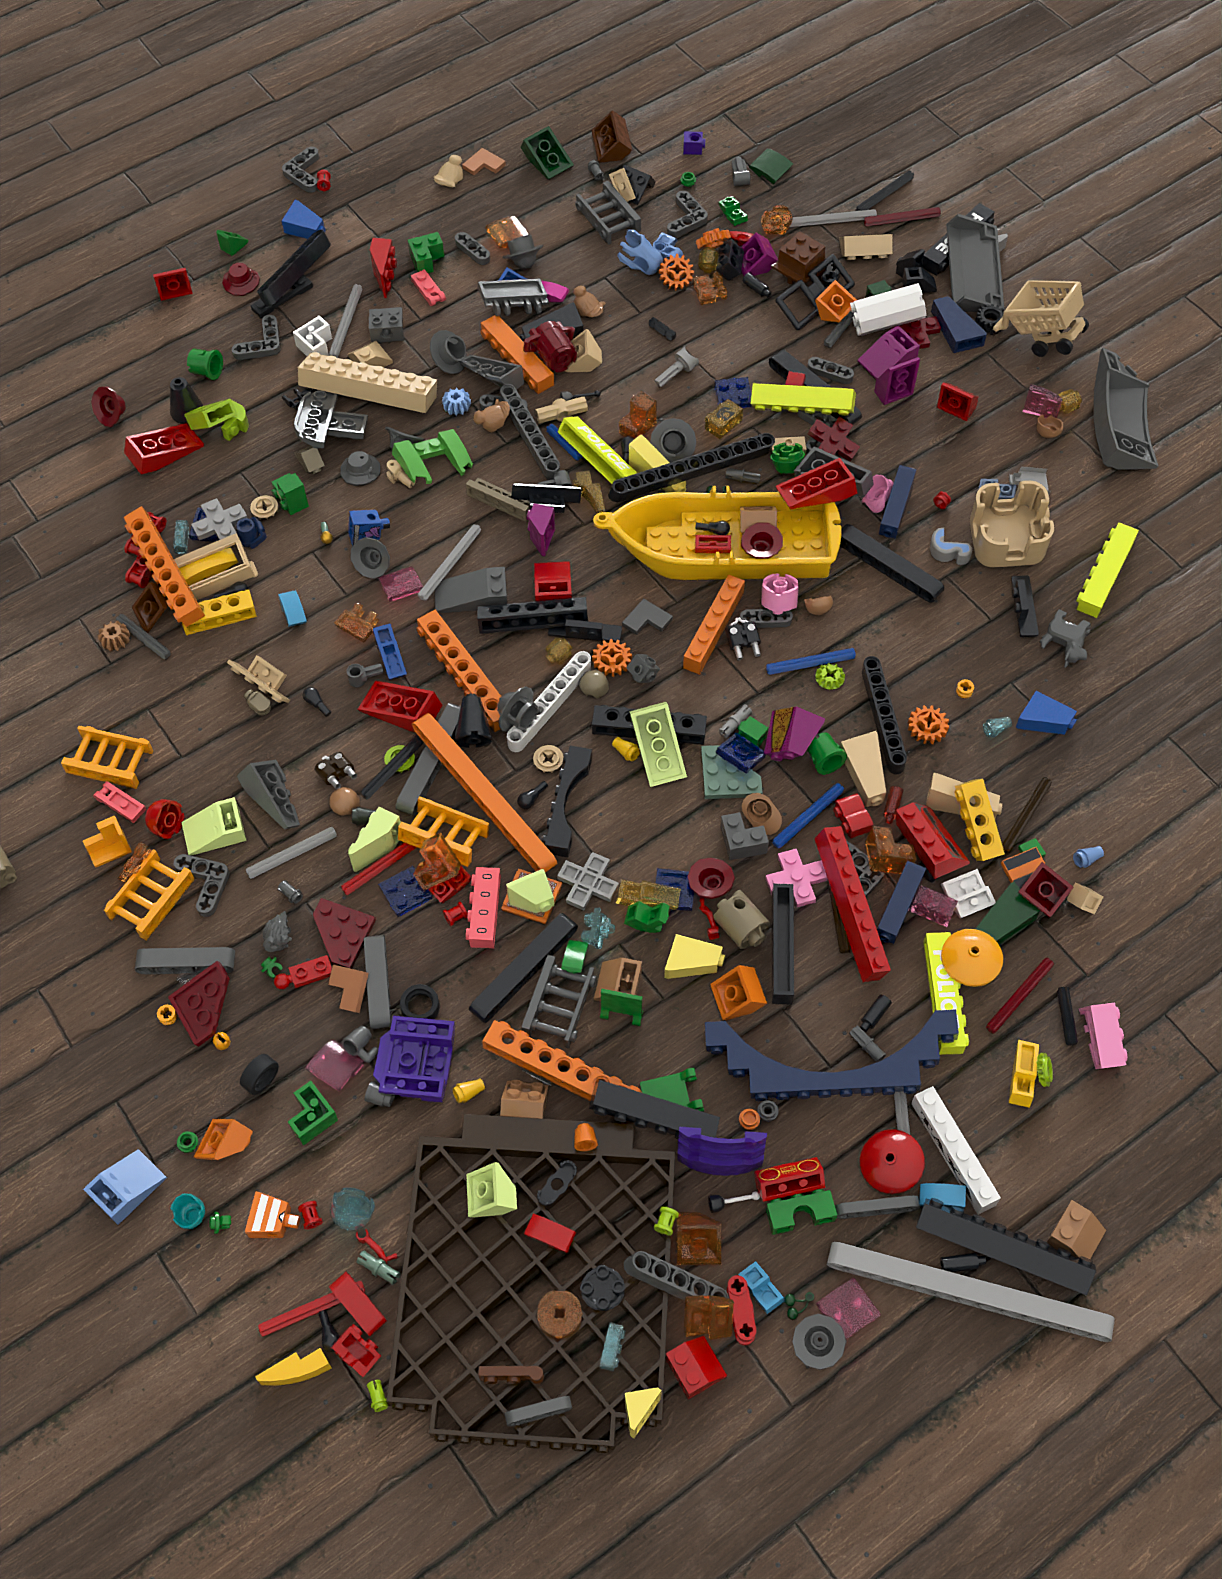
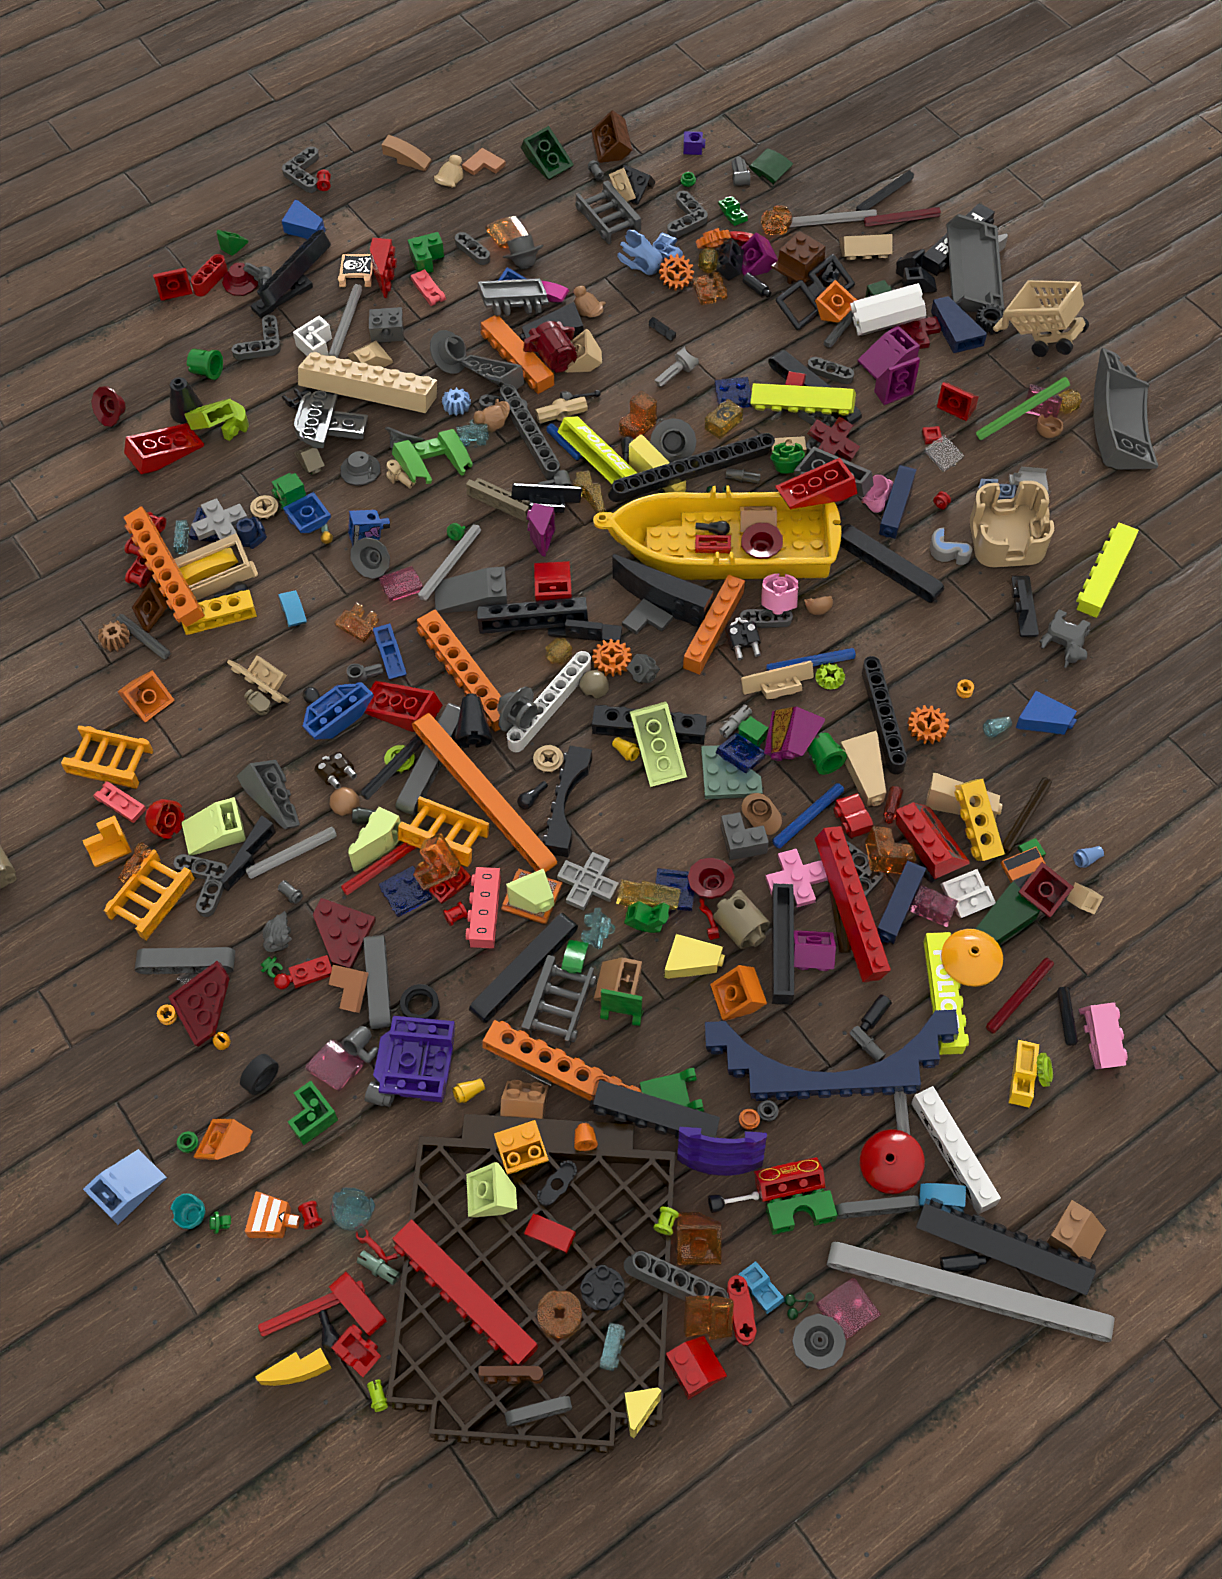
(146, 696): none -> orange slope
(209, 275): none -> red beam
(257, 838): none -> black slope
(260, 274): none -> dark grey axle
(307, 513): none -> blue slope
(336, 710): none -> blue wedge
(356, 267): none -> flag
(405, 153): none -> medium nougat slope
(455, 531): none -> green plate
(465, 1294): none -> red brick
(473, 433): none -> clear light blue hips
(520, 1147): none -> light orange slope
(673, 595): none -> black slope
(778, 681): none -> tan bracket
(814, 950): none -> magenta slope
(931, 434): none -> red tile
(944, 453): none -> clear piece
(1023, 408): none -> bright green axle

